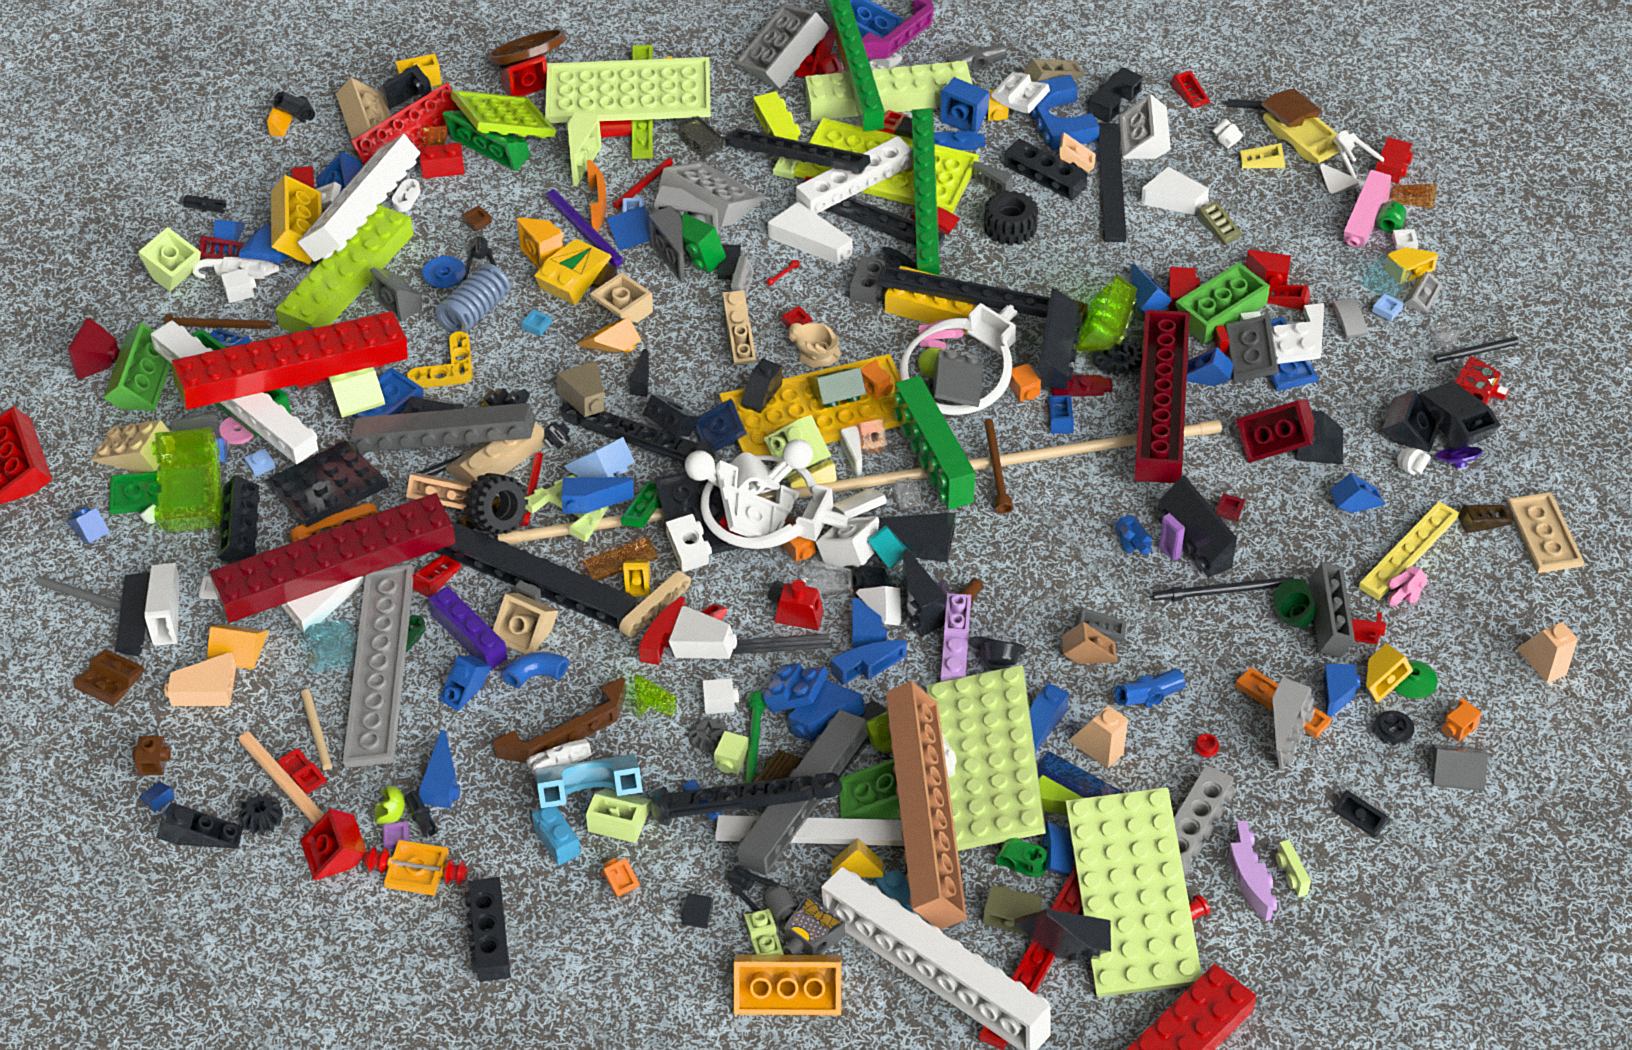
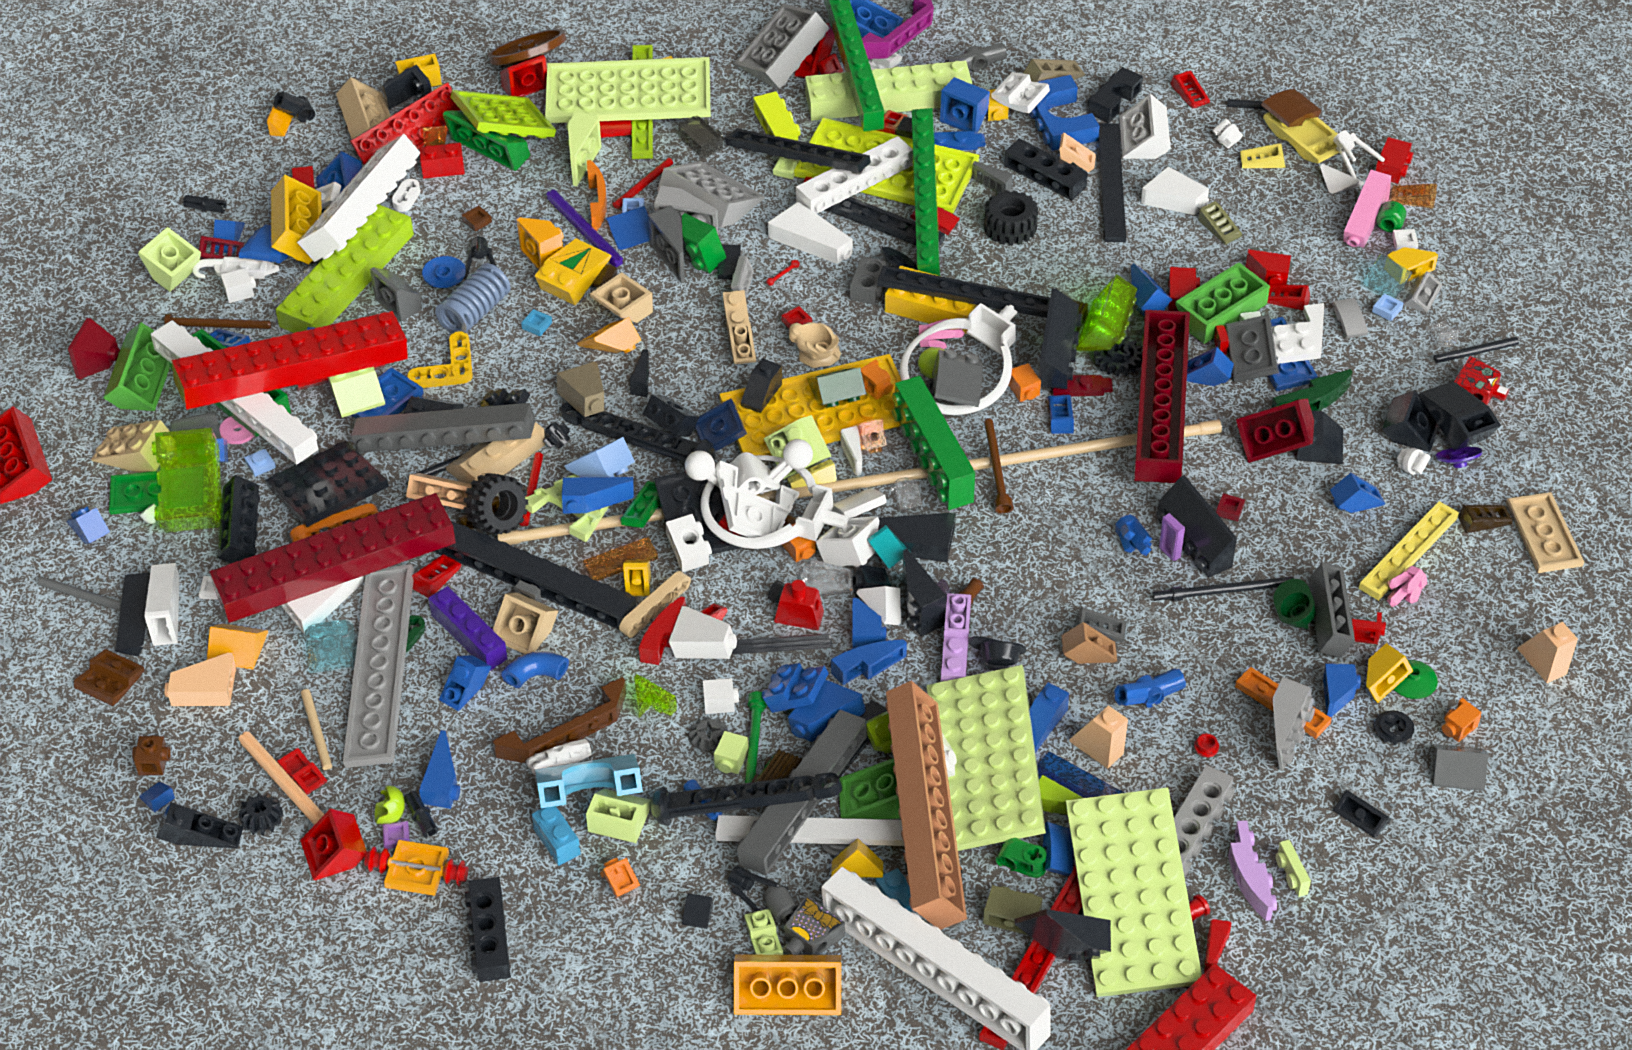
(1217, 938): none -> red slope
(1321, 391): none -> dark green slope

